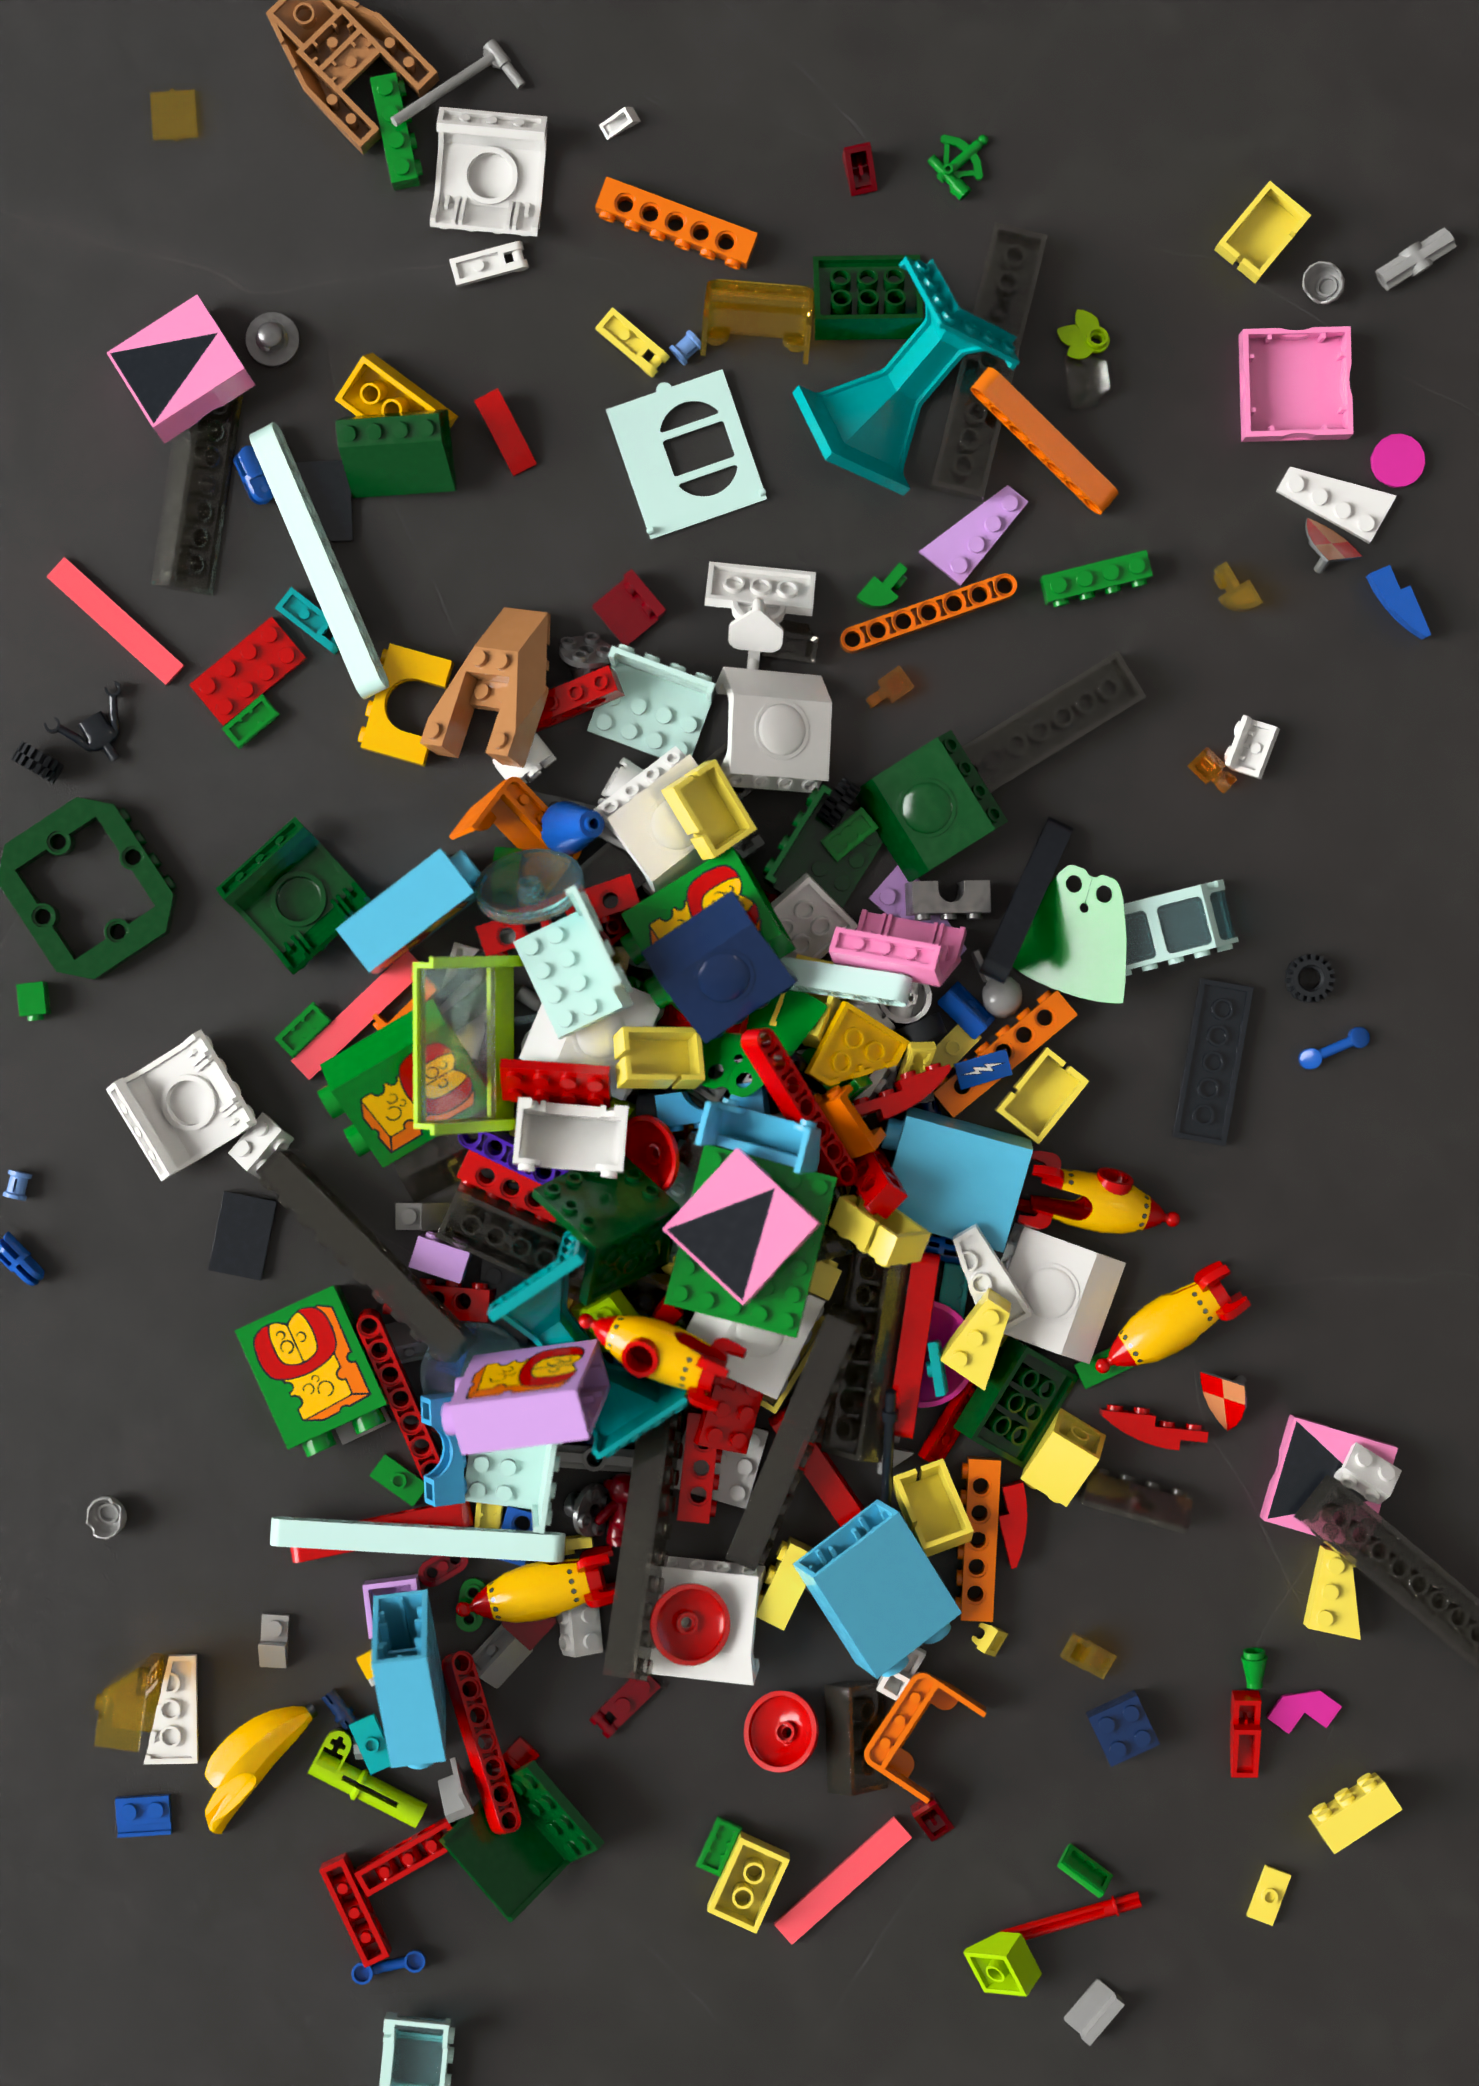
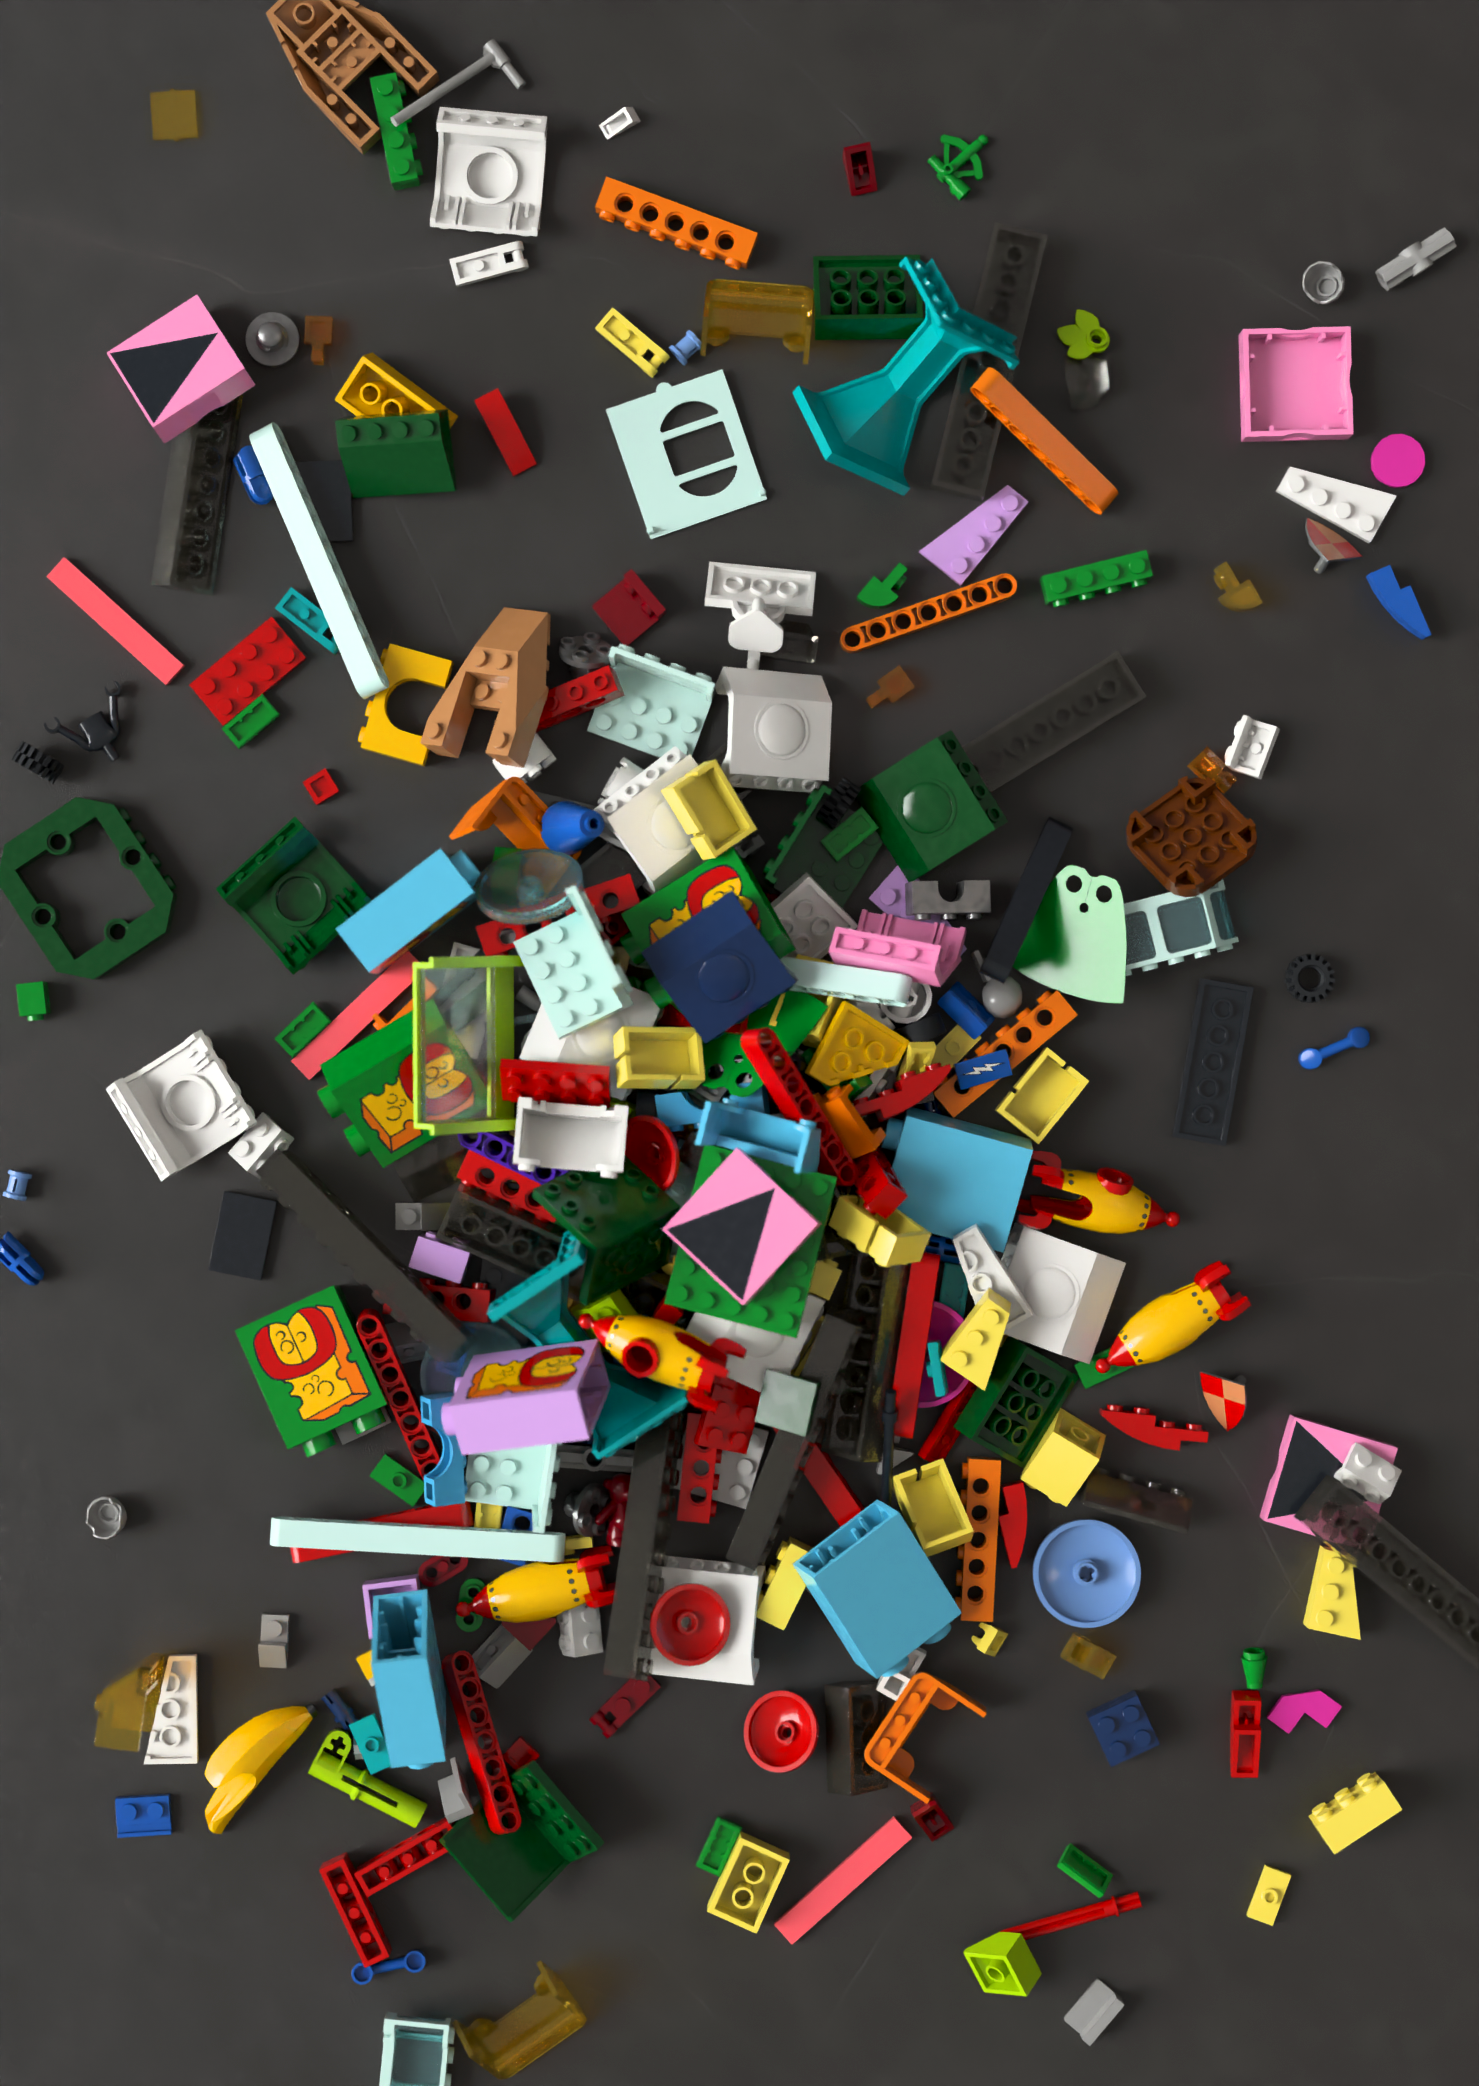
(318, 333): none -> clear orange plate
(321, 786): none -> red tile
(525, 2031): none -> clear yellow windscreen
(787, 1402): none -> tile
(1086, 1573): none -> medium blue dish
(1191, 837): none -> reddish brown tile
(1262, 232): light yellow piece -> none

